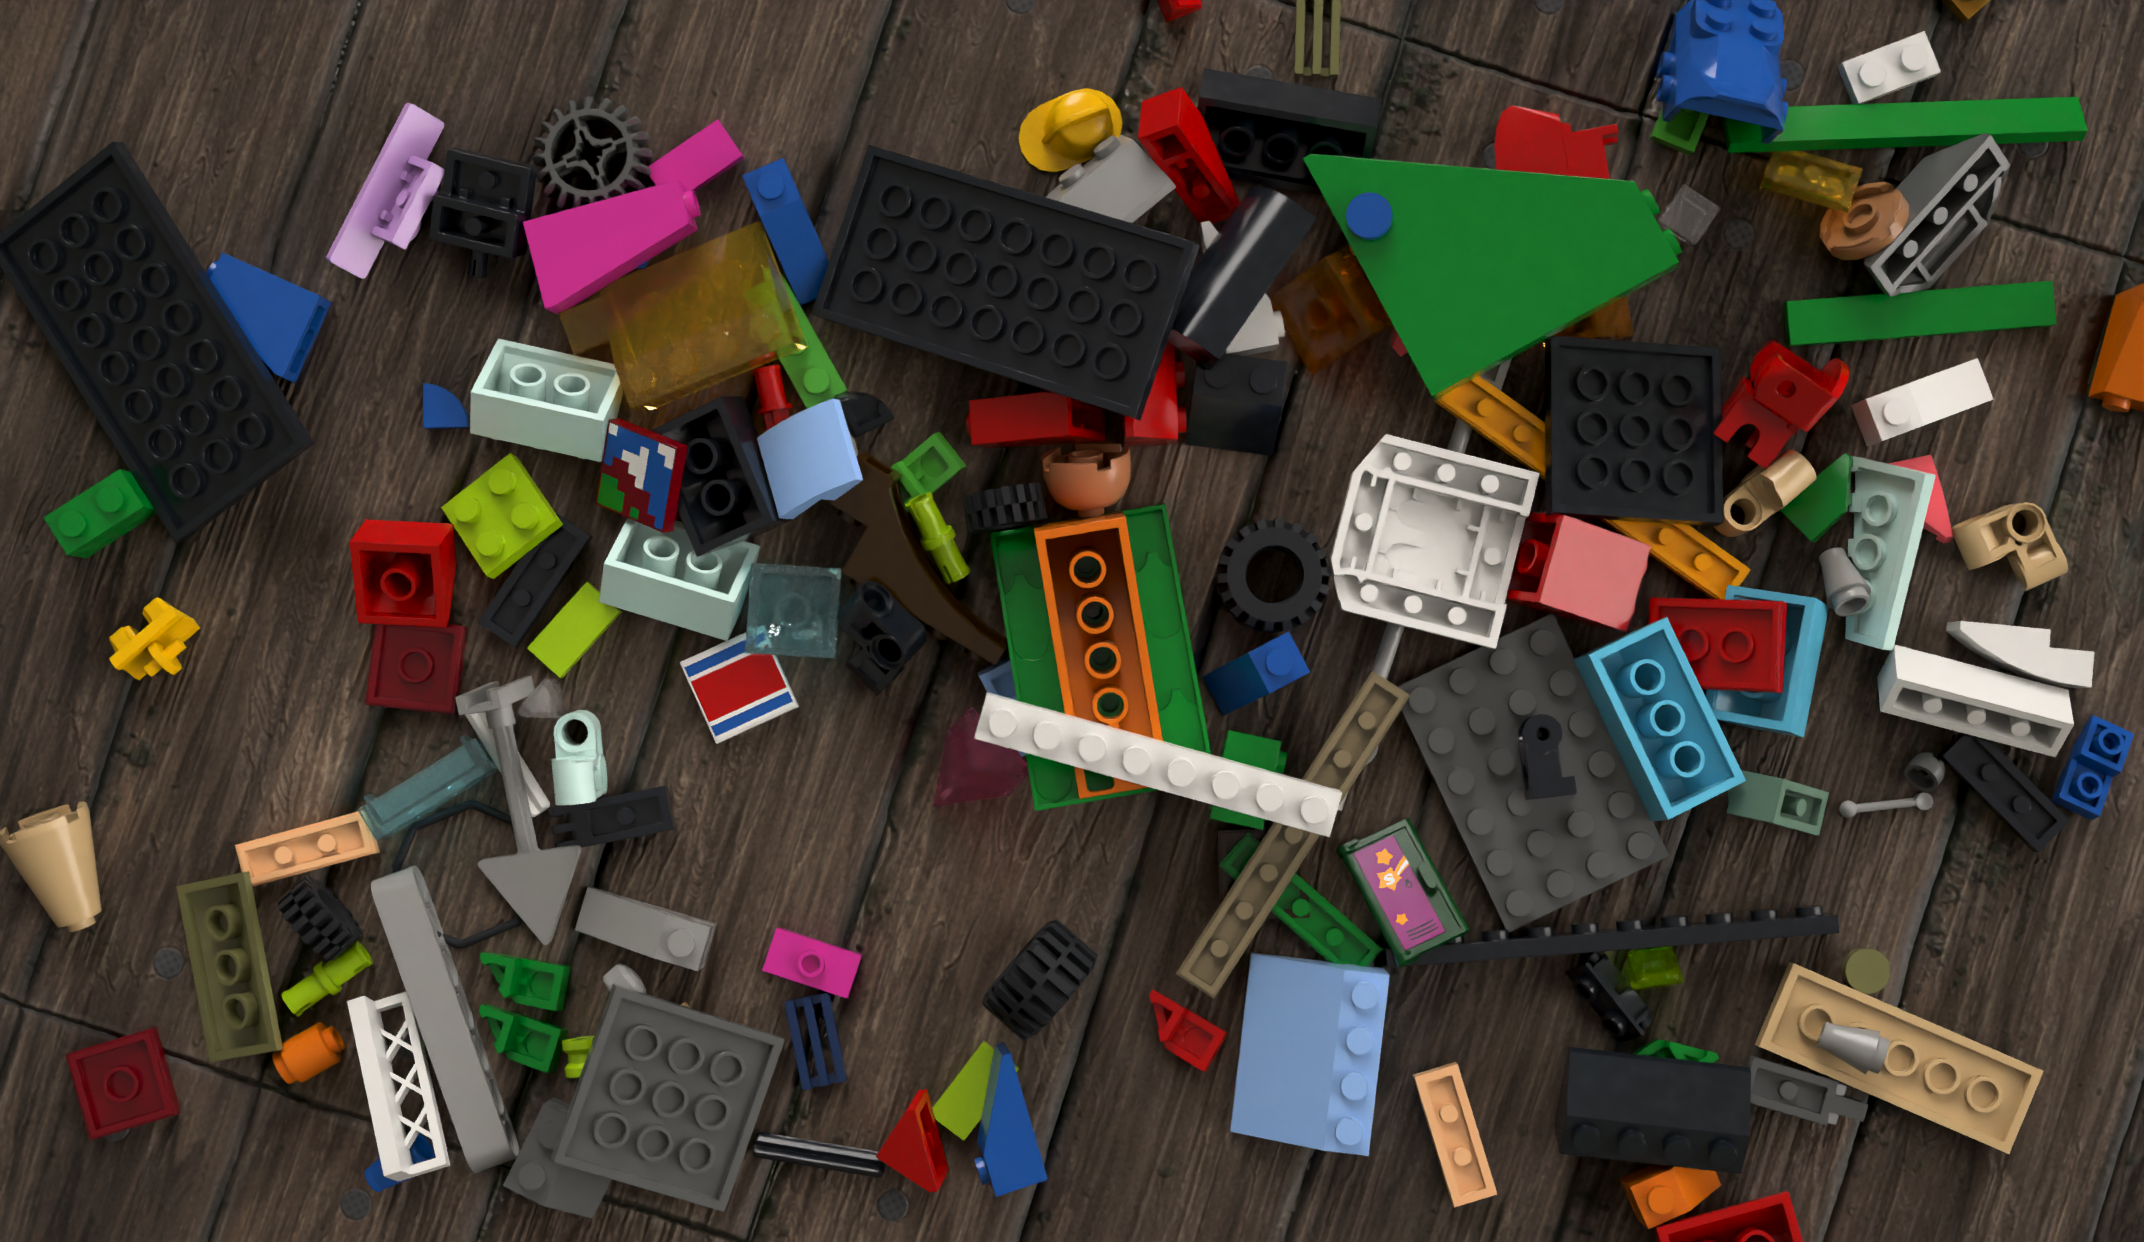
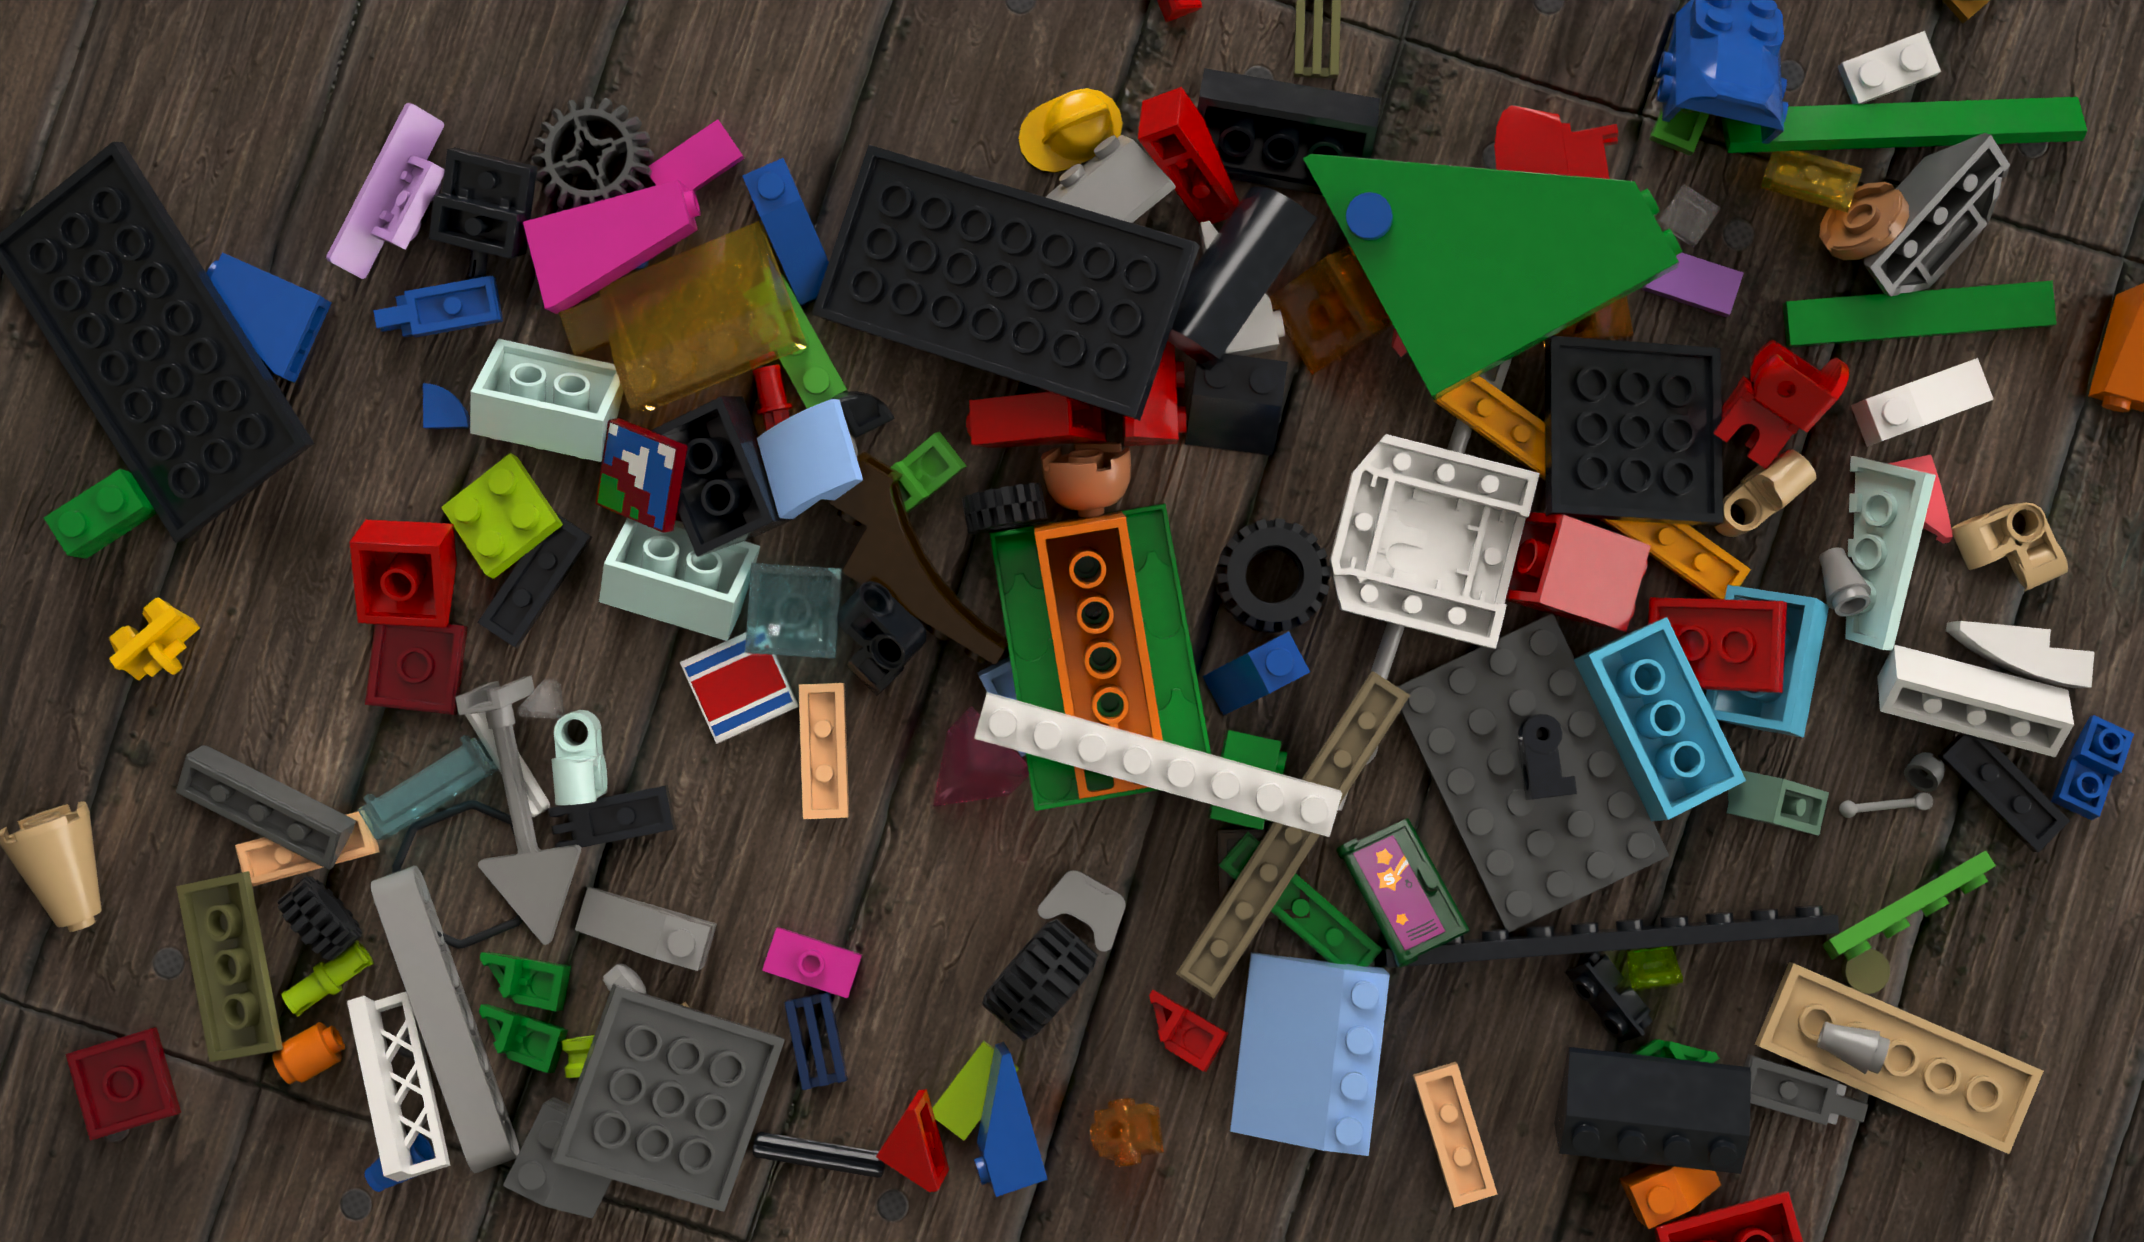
(264, 806): none -> dark grey slope
(443, 308): none -> blue hinge
(573, 630): lime tile -> none
(823, 751): none -> light nougat plate
(938, 537): lime pin -> none
(1088, 902): none -> light grey piece
(1127, 1132): none -> clear orange brick
(1699, 285): none -> medium lavender tile
(1823, 501): green slope -> none
(1926, 898): none -> bright green plate

